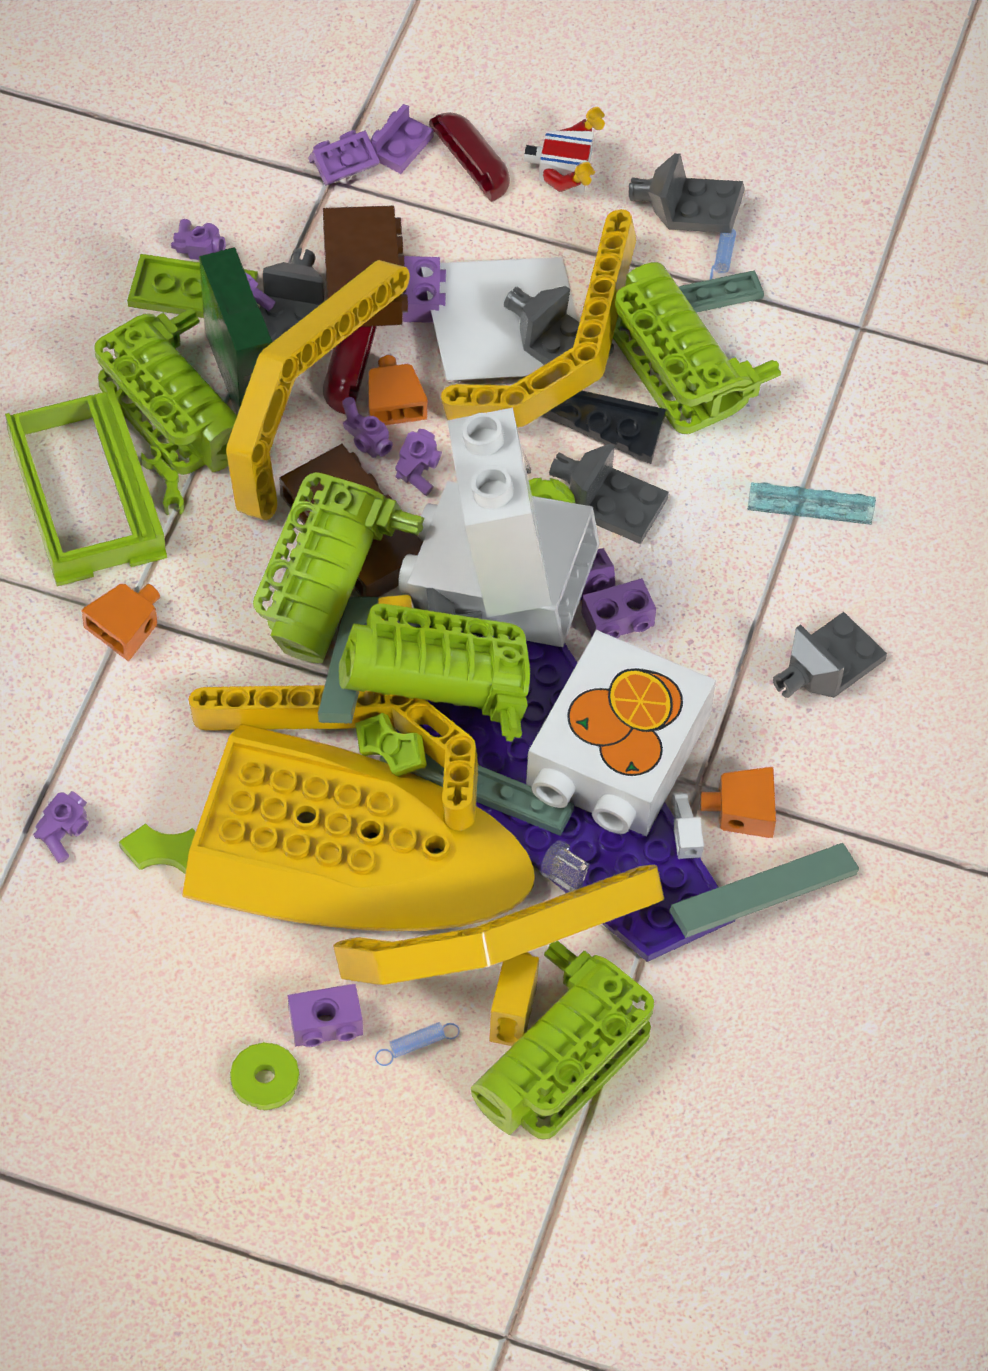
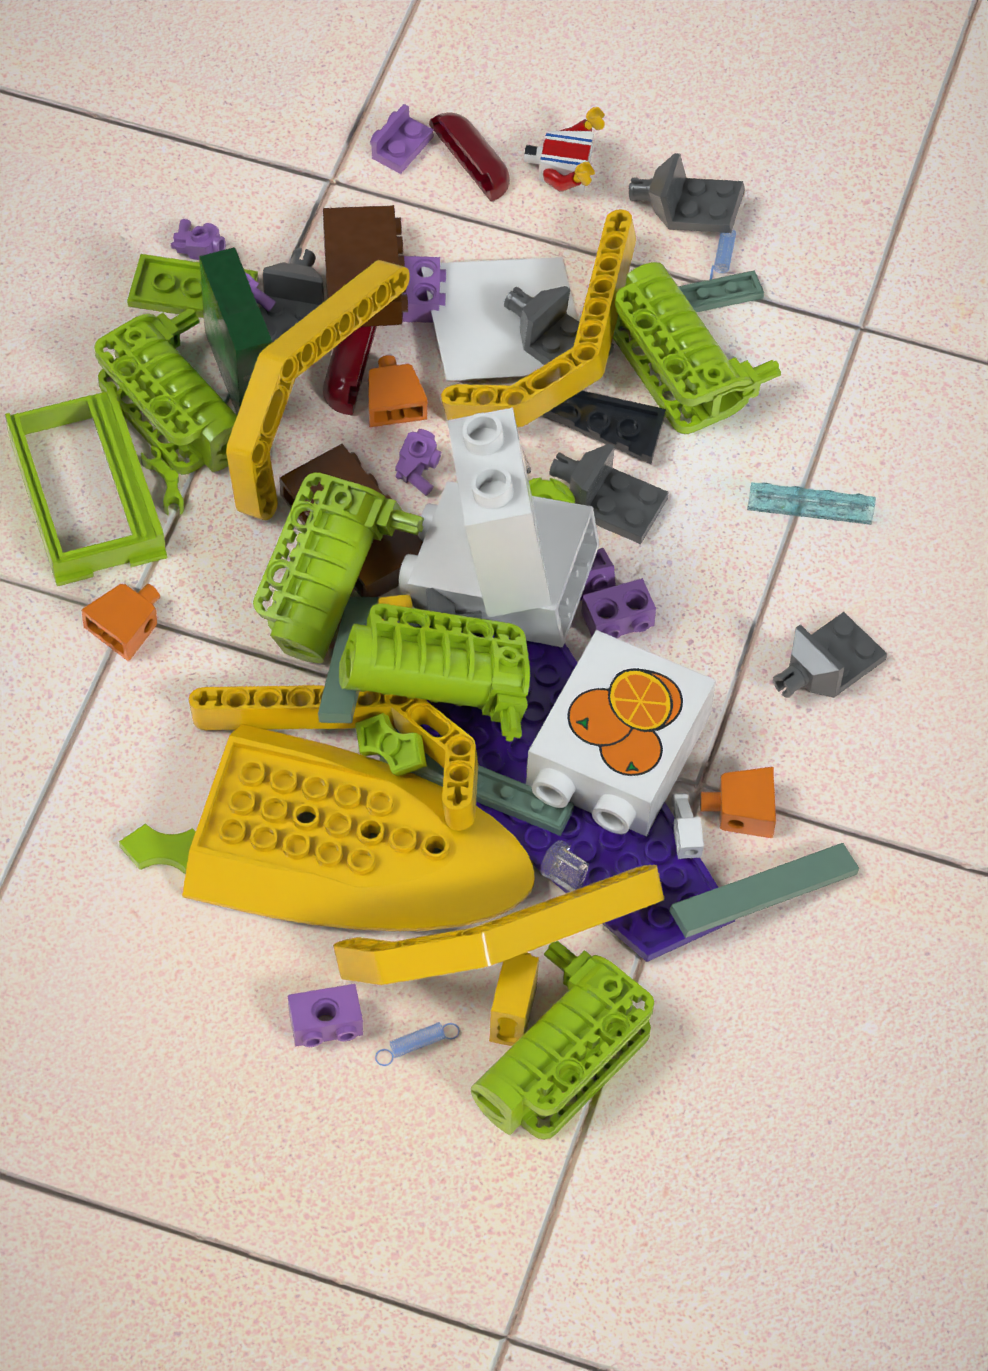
(62, 816): medium lavender piece -> none
(259, 1058): lime tile -> none
(344, 157): medium lavender bracket -> none
(369, 432): medium lavender piece -> none

